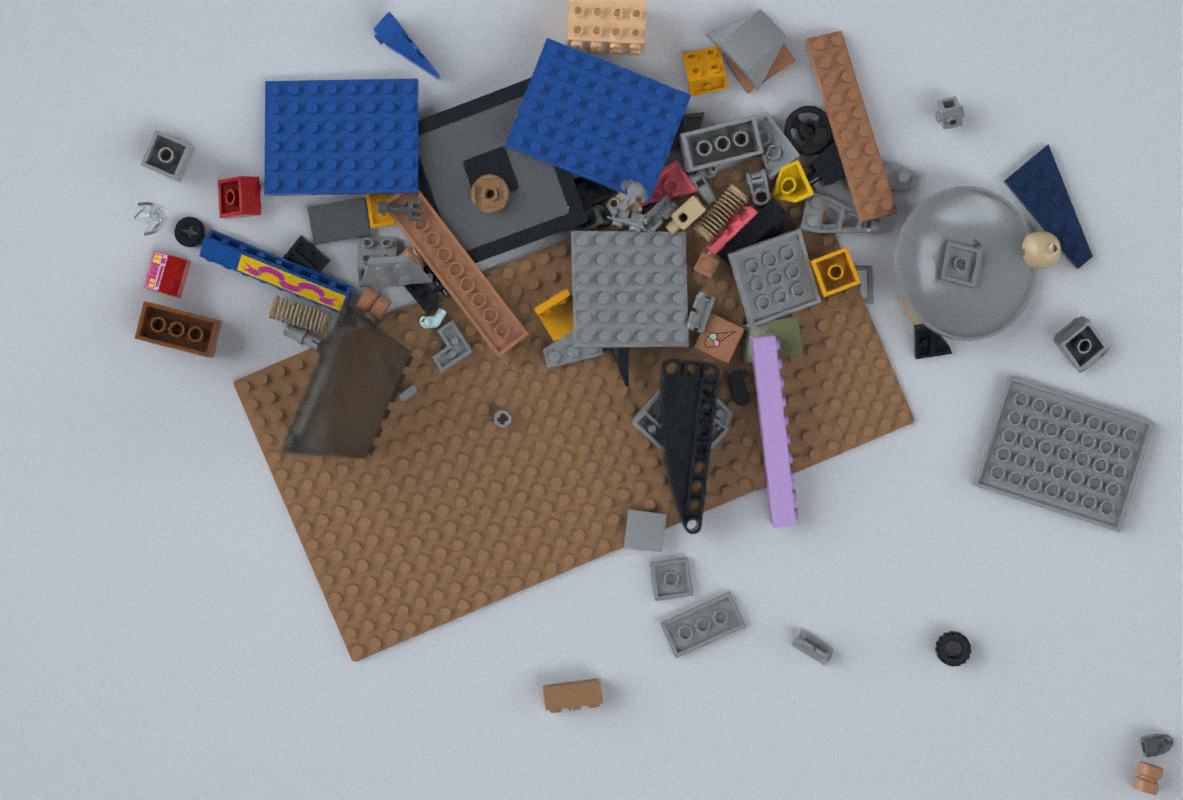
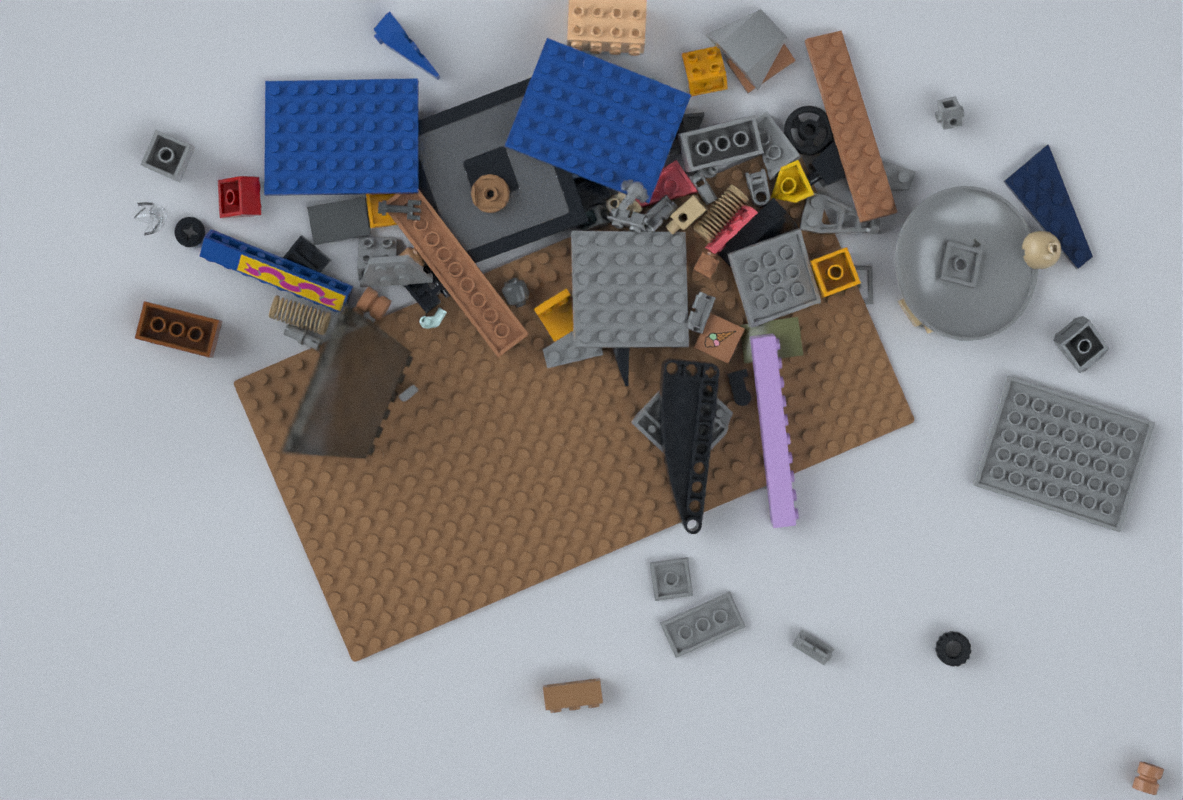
(167, 274): red slope -> none
(456, 347): light grey tile -> none
(498, 414): light grey bush -> none
(515, 292): none -> dark grey head
(645, 530): light grey tile -> none
(928, 343): black wing -> none
(1156, 744): dark grey rock -> none

